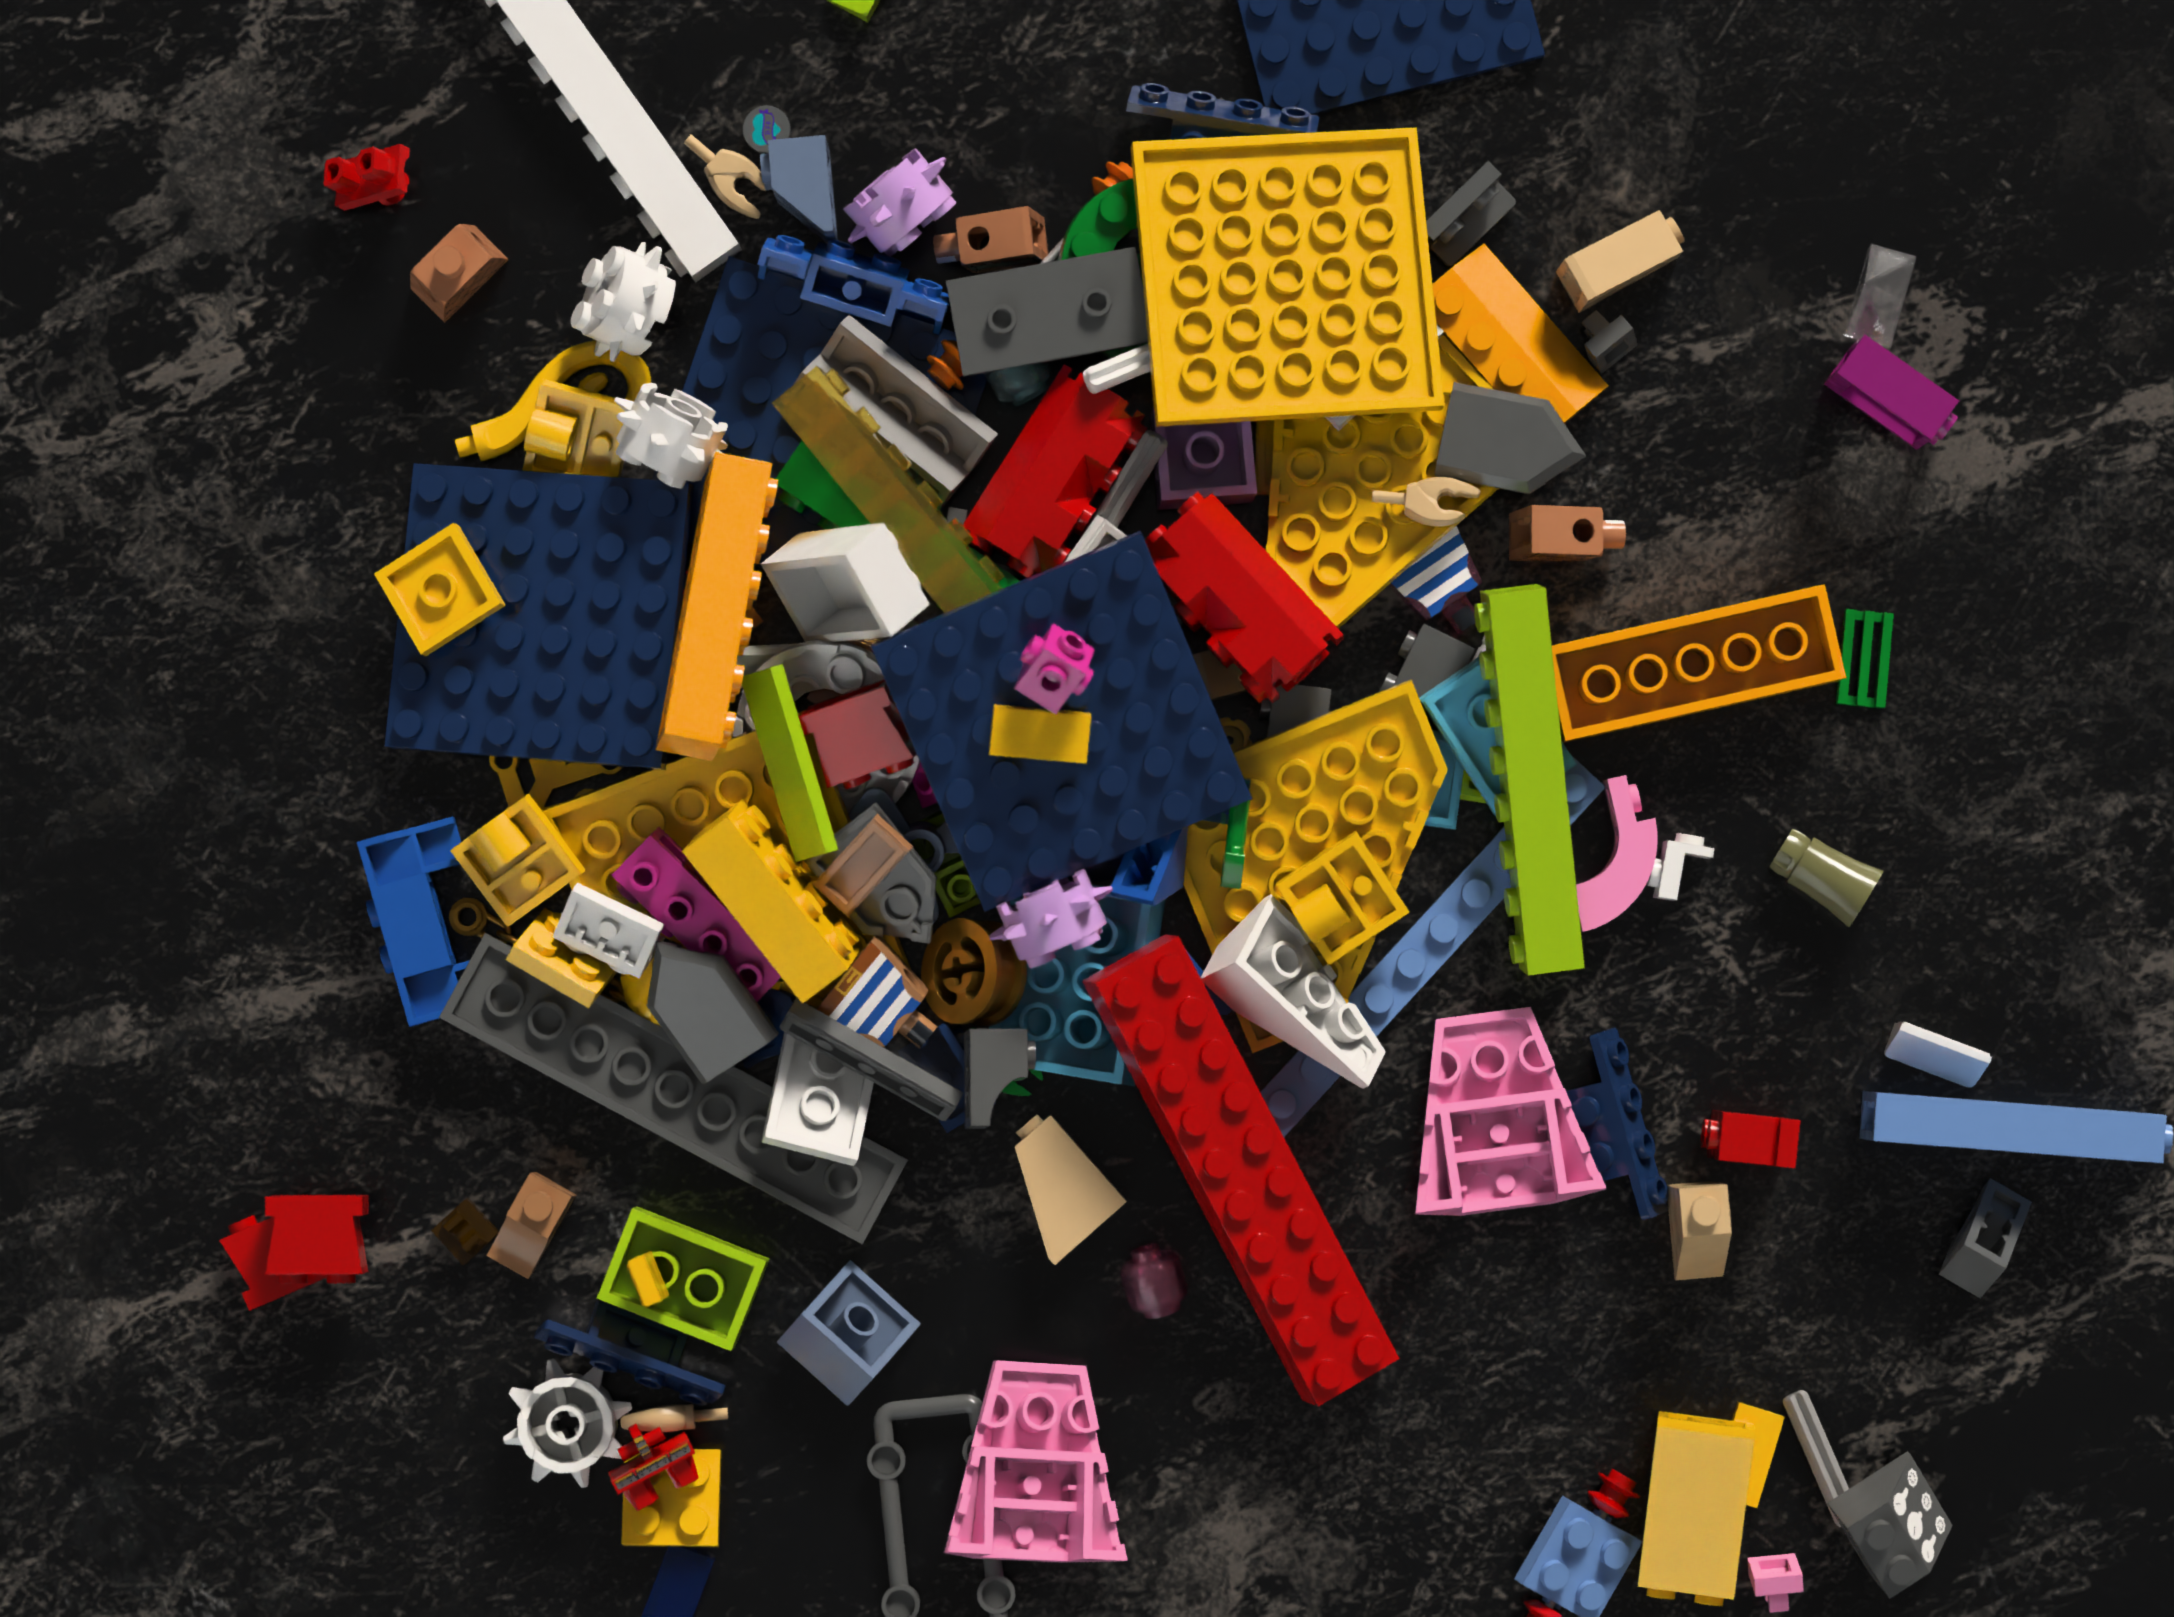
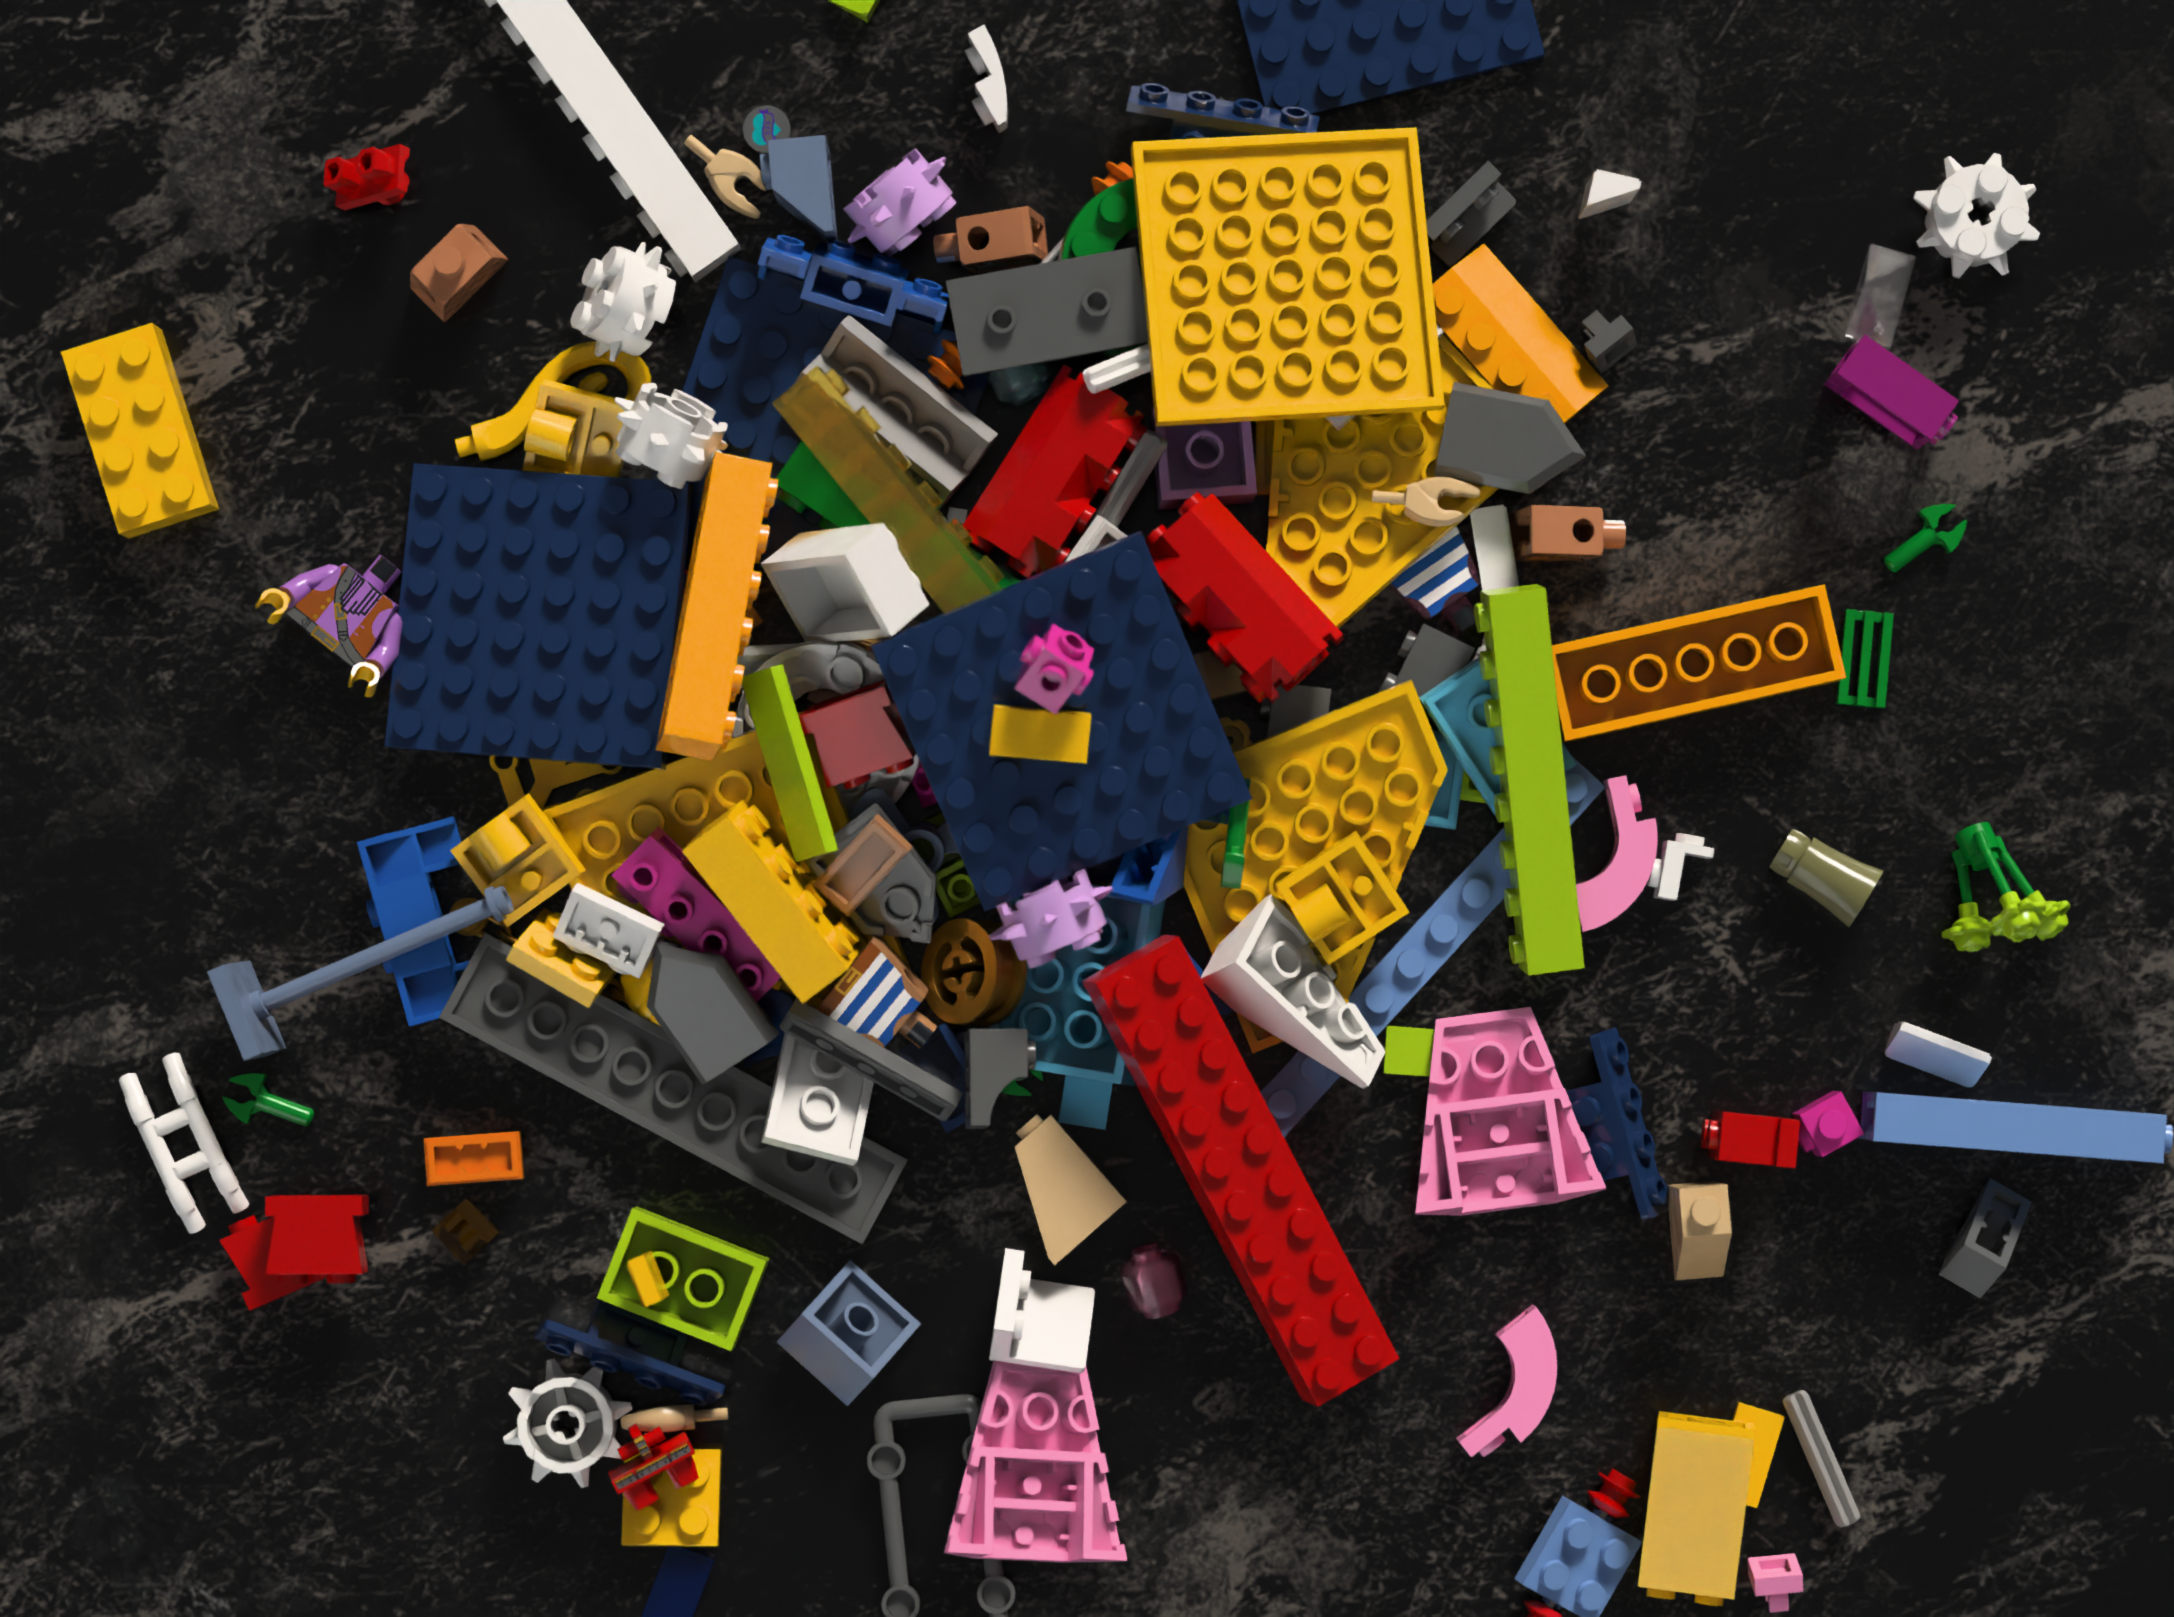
(139, 430): none -> yellow brick
(210, 1152): none -> white piece
(251, 1009): none -> sand blue tile
(266, 1102): none -> green bar
(345, 615): none -> torso
(439, 589): yellow plate -> none
(474, 1158): none -> orange plate
(531, 1224): medium nougat arch -> none
(991, 91): none -> white slope
(1040, 1320): none -> white bracket
(1085, 1102): none -> medium azure tile
(1408, 1051): none -> lime tile
(1494, 547): none -> white slope
(1530, 1387): none -> bright pink arch
(1607, 191): none -> white slope
(1620, 259): tan slope -> none
(1827, 1124): none -> dark pink brick
(1893, 1524): dark grey slope -> none
(1926, 537): none -> green bar
(1969, 242): none -> white brick
(2018, 918): none -> plant

